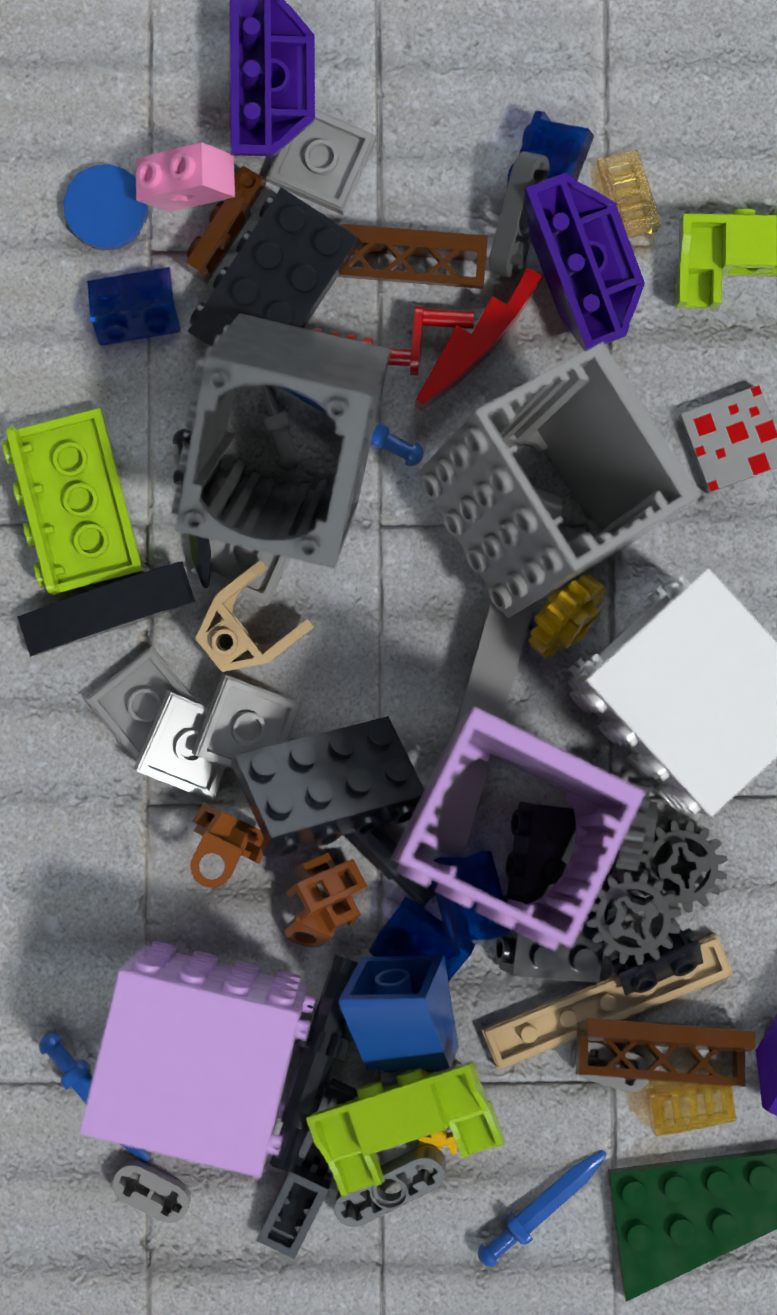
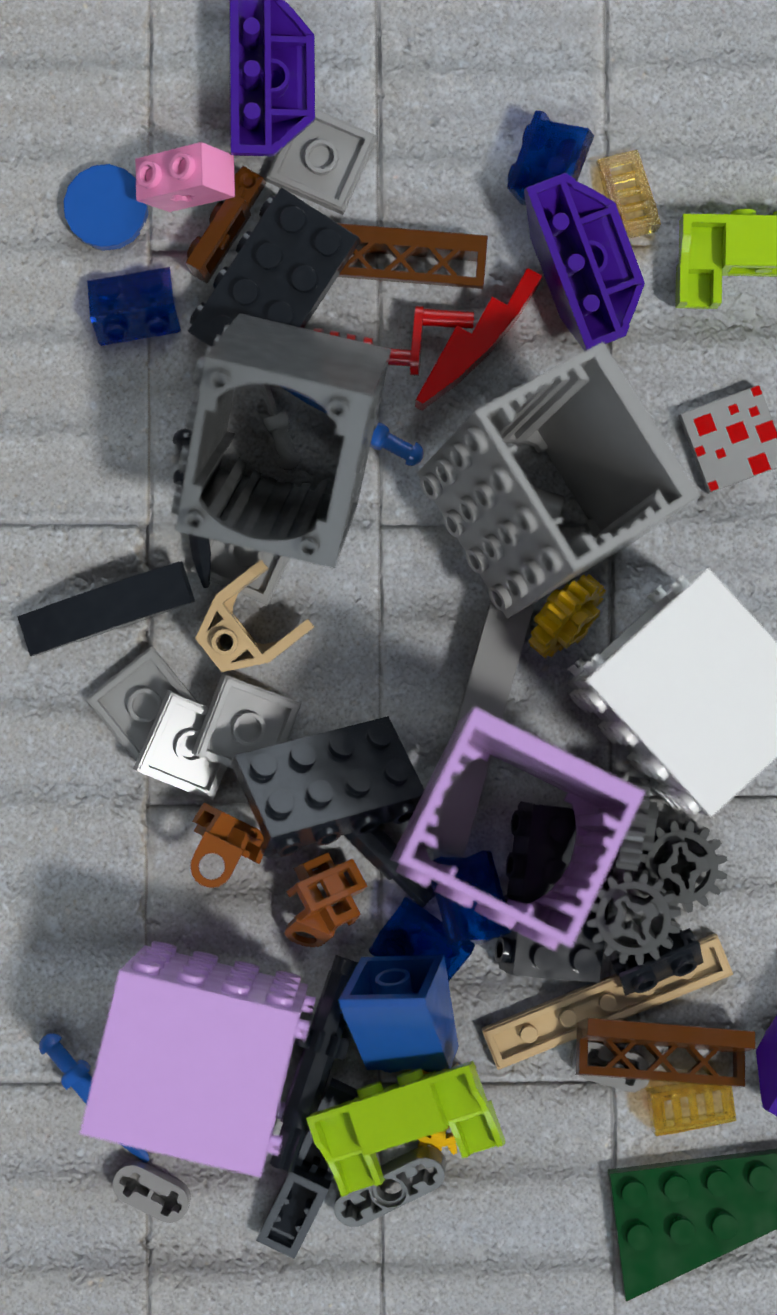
(73, 502): lime bracket -> none
(512, 232): dark grey beam -> none
(523, 1224): blue sword -> none

